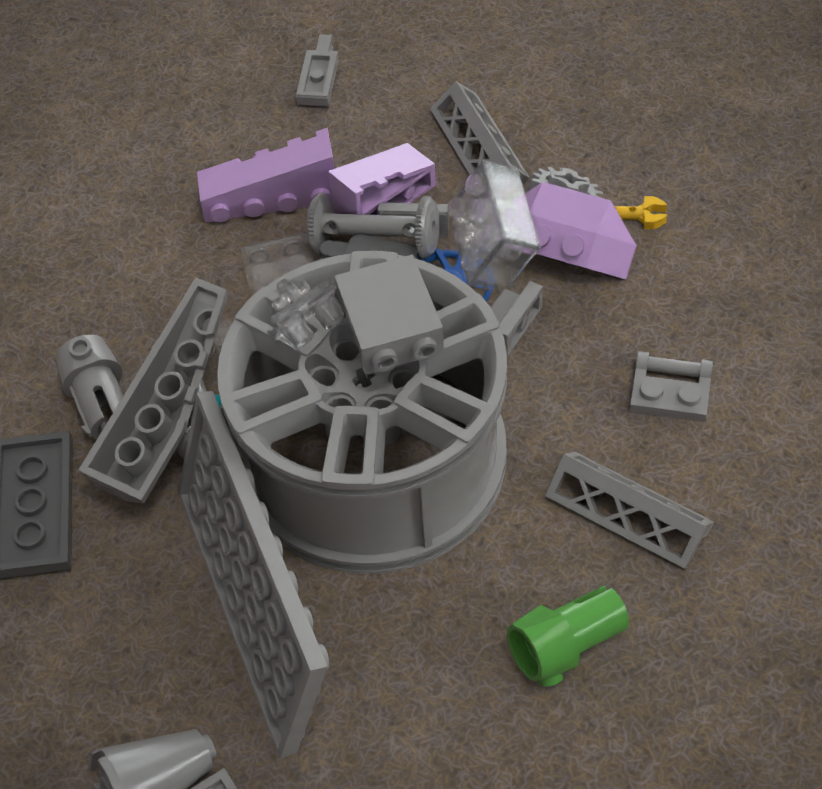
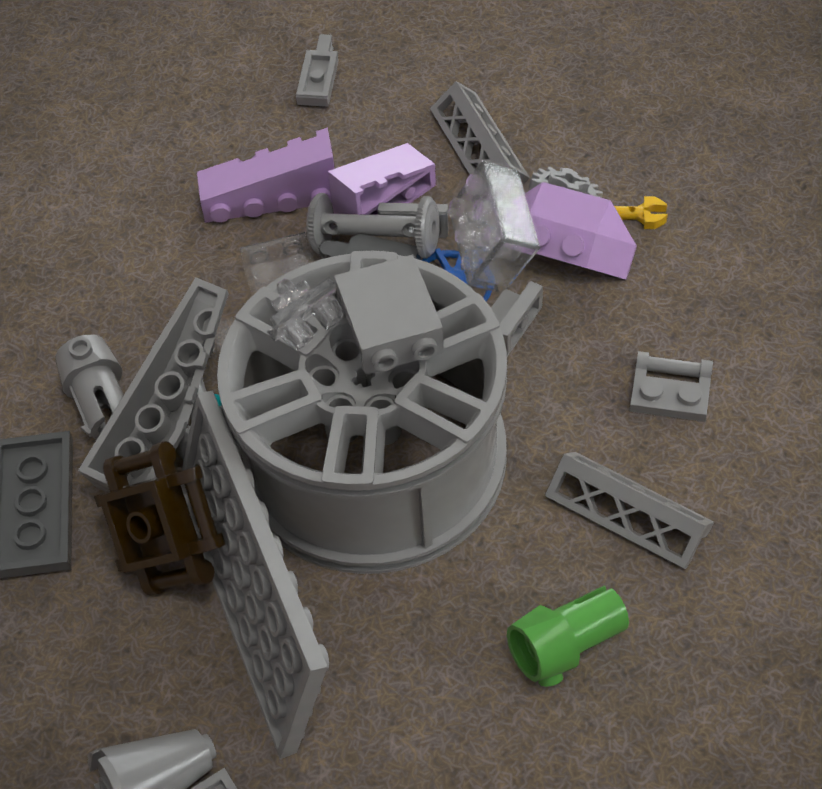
(153, 520): none -> dark brown brick

